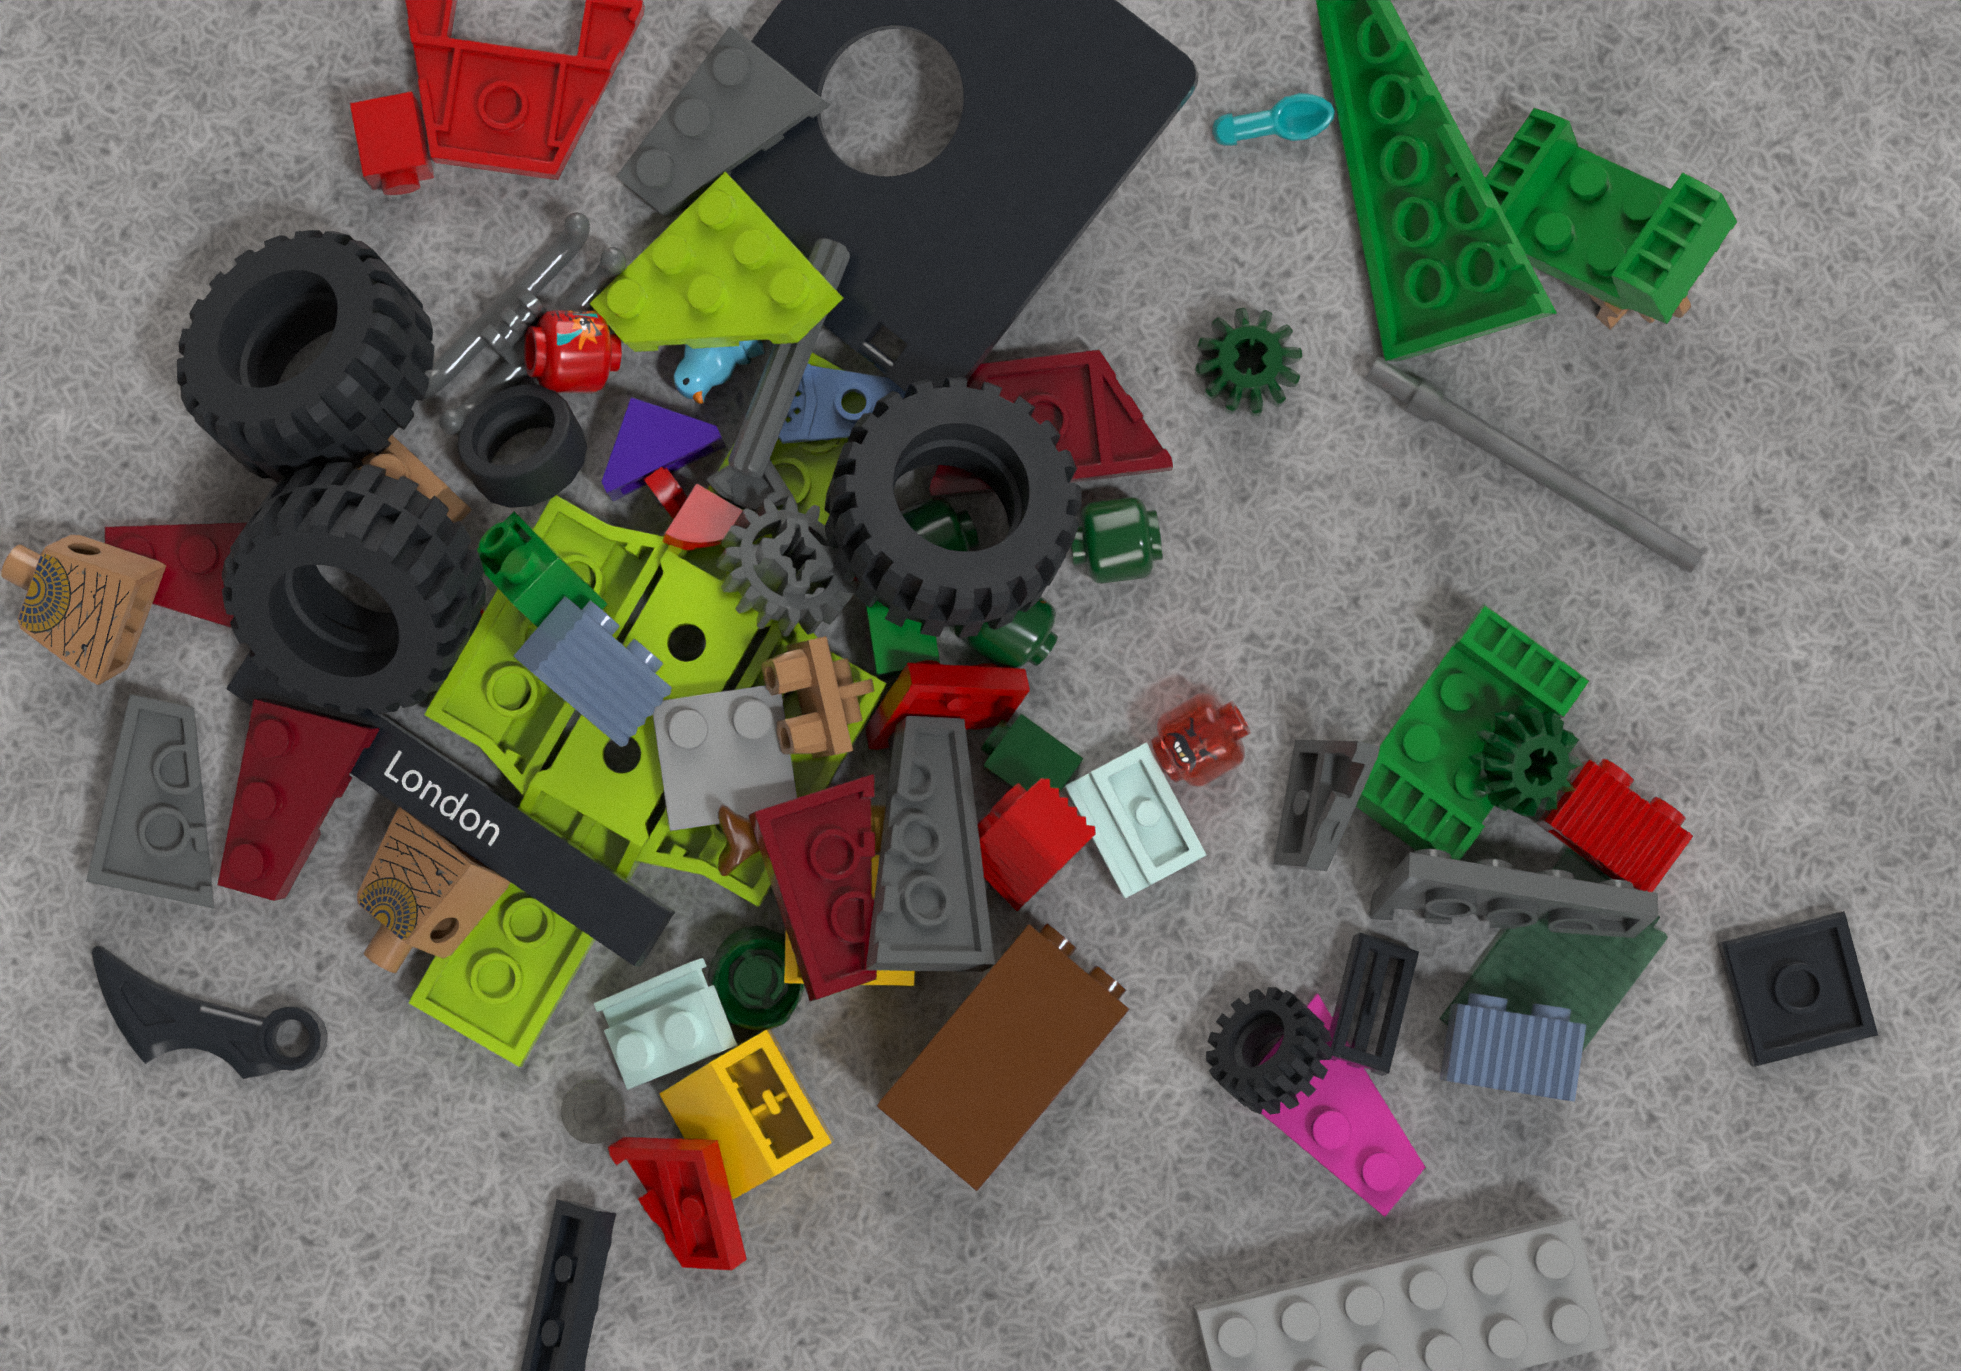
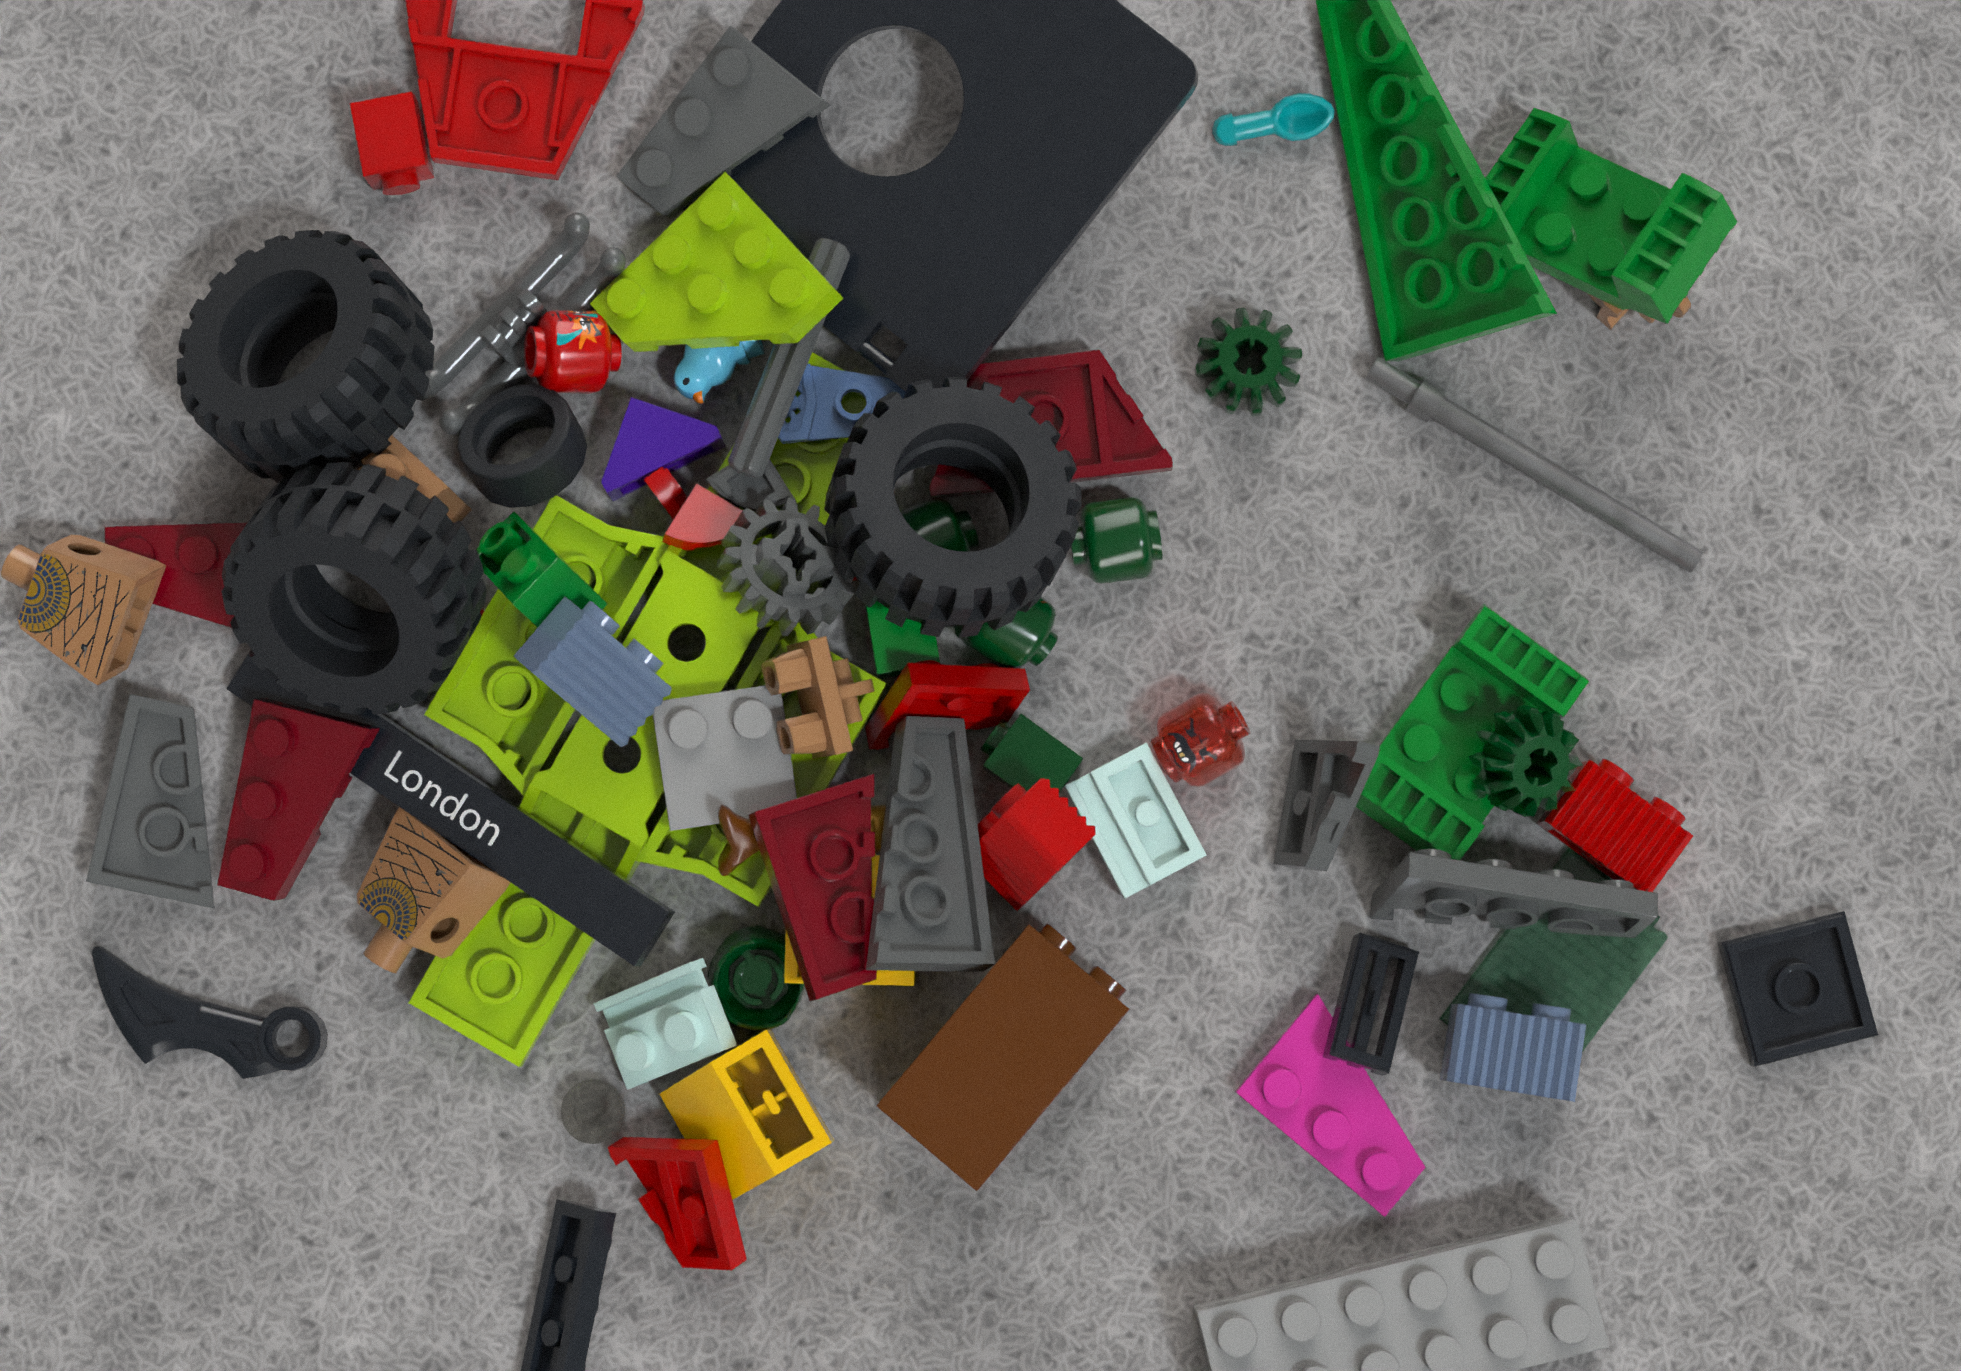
(1287, 1069): black tyre -> none

